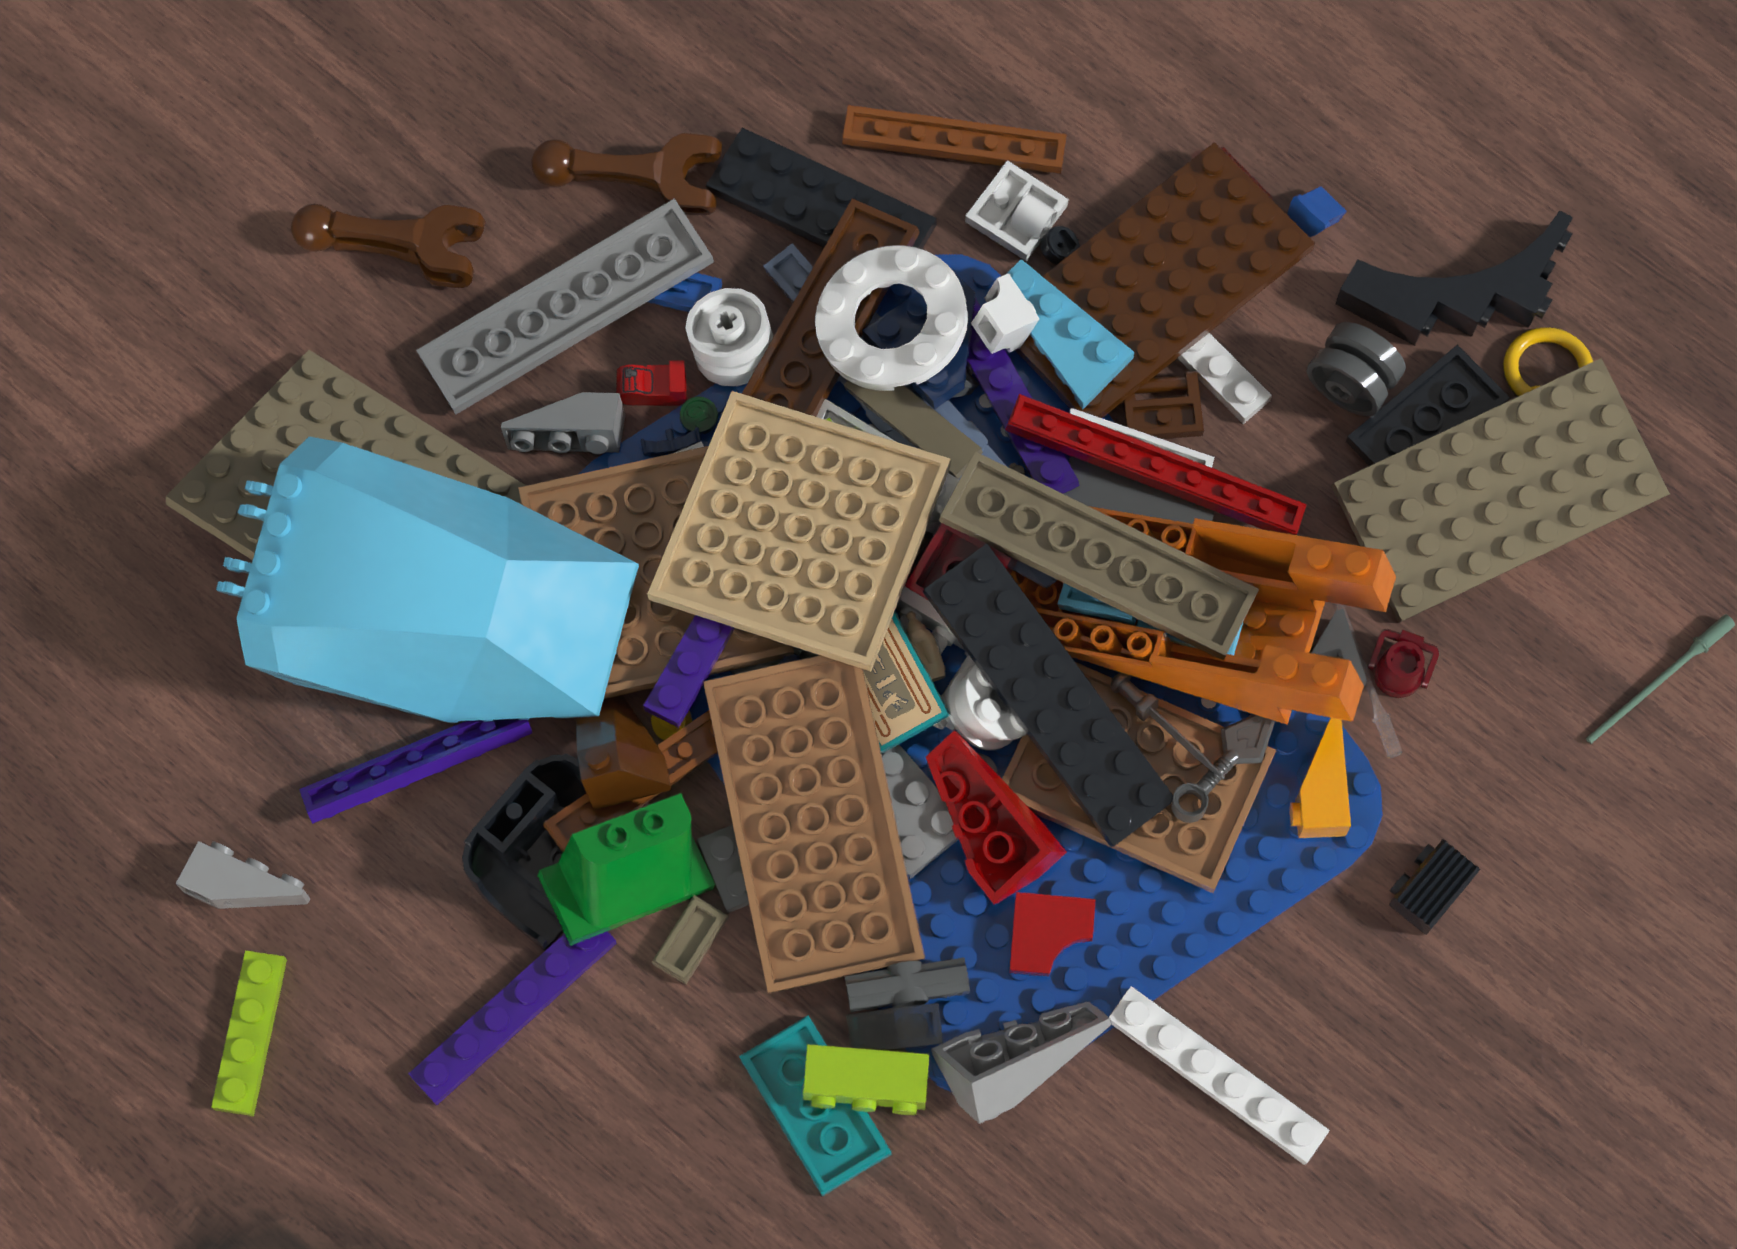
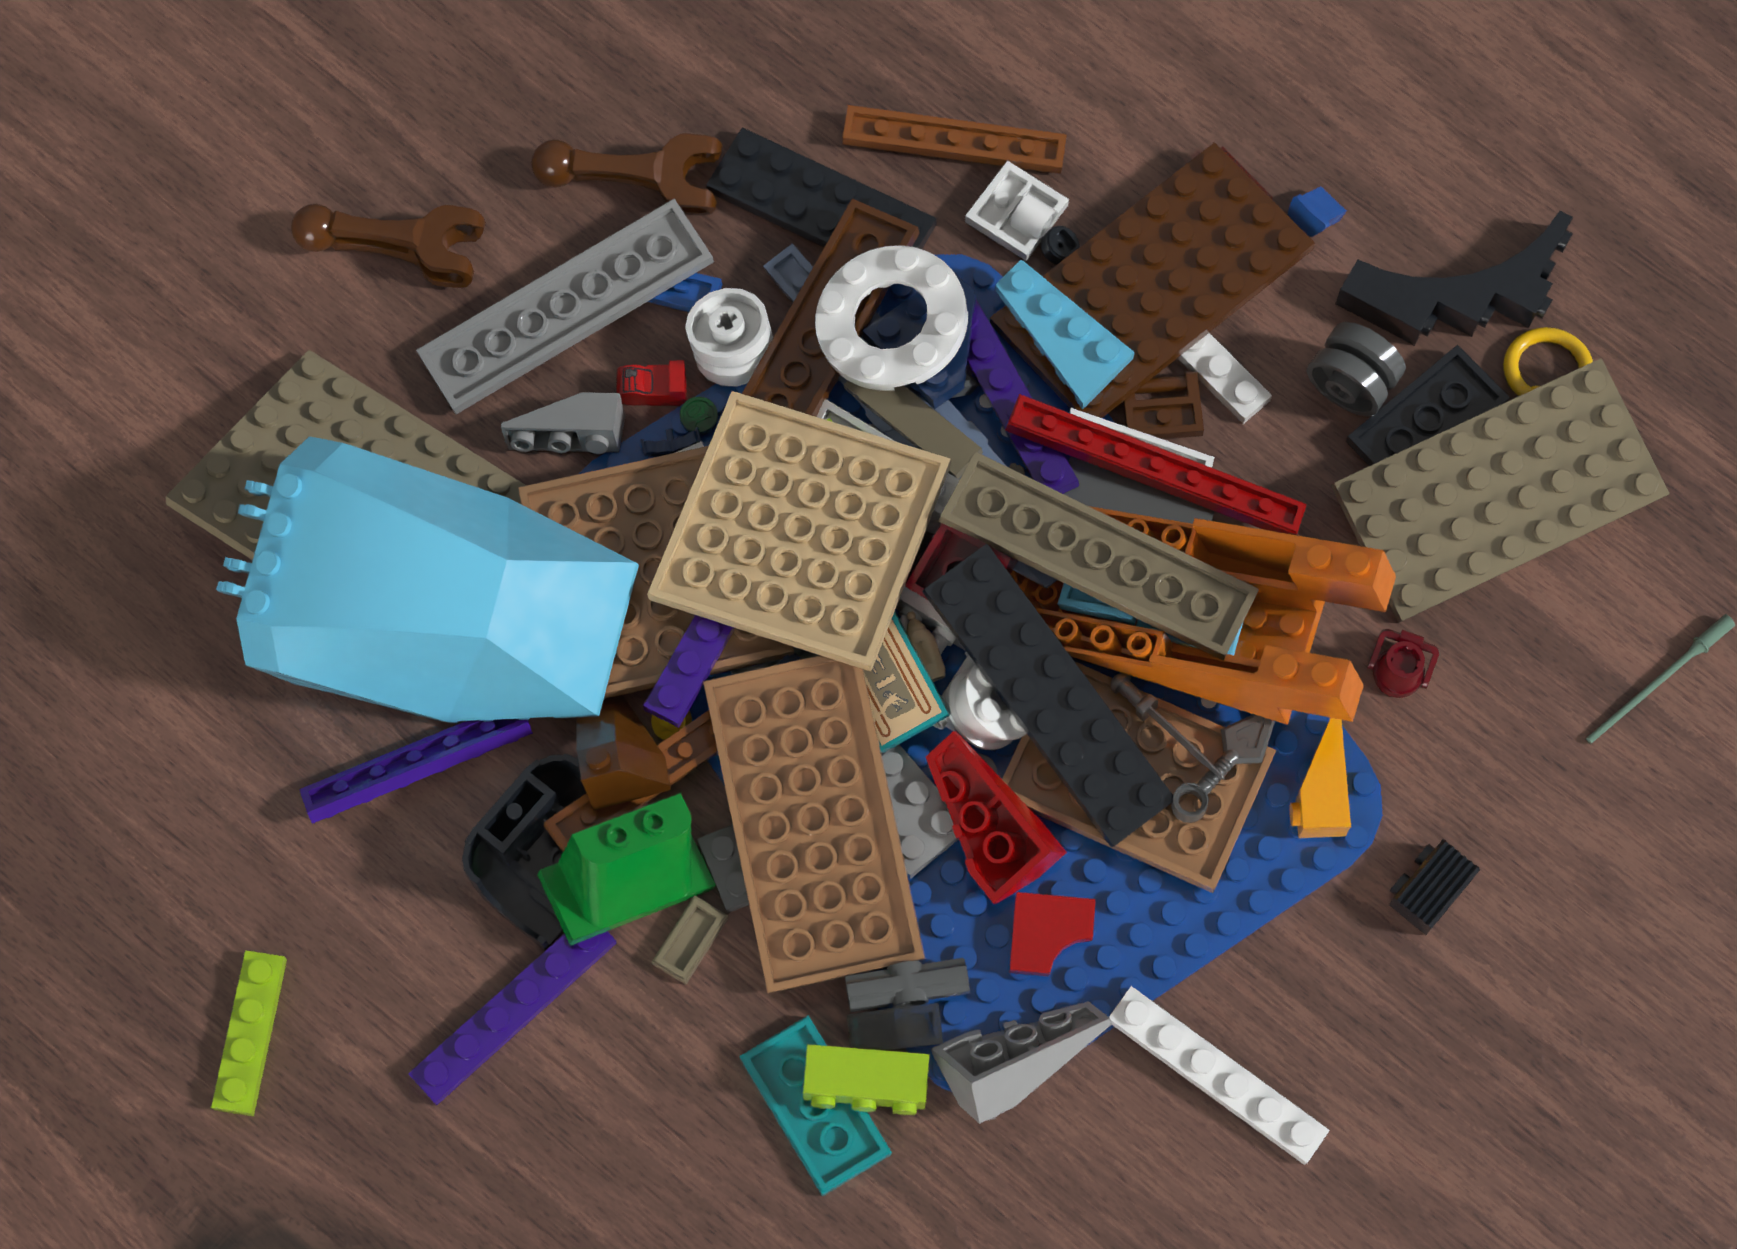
(231, 883): light grey slope -> none
(1005, 317): white brick -> none
(1339, 643): dark grey slope -> none
(1381, 717): clear piece -> none

